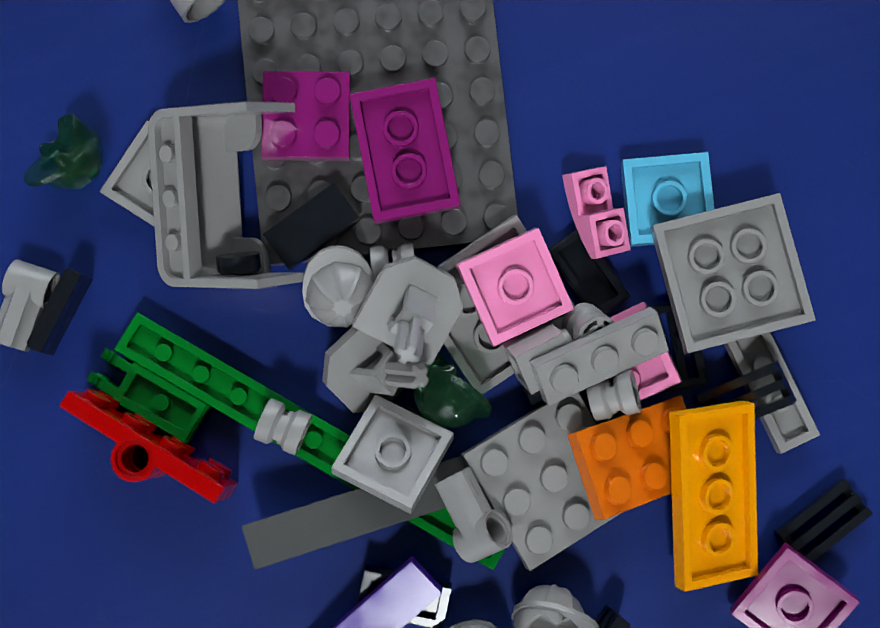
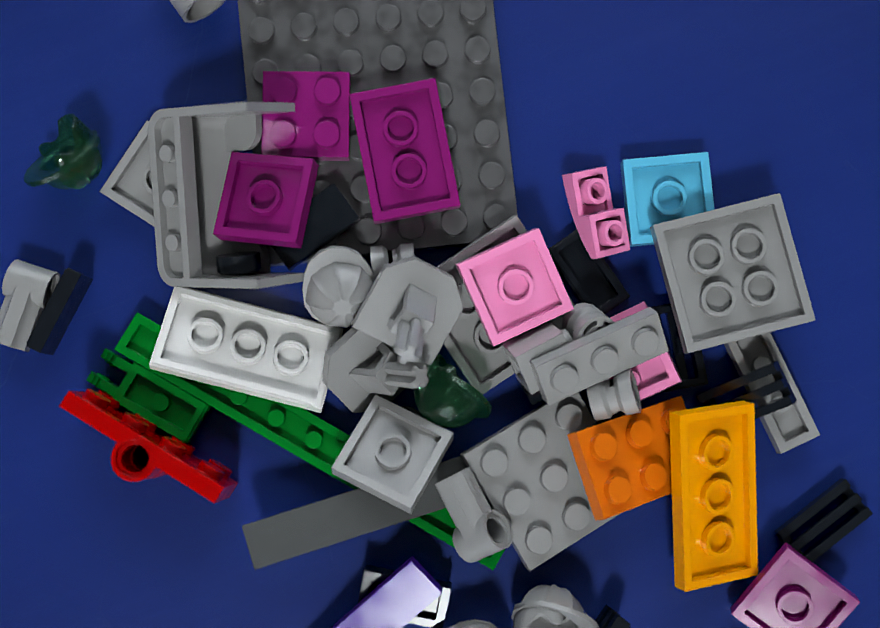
(244, 348): none -> white tile
(266, 199): none -> magenta plate
(284, 427): light grey wheel -> none

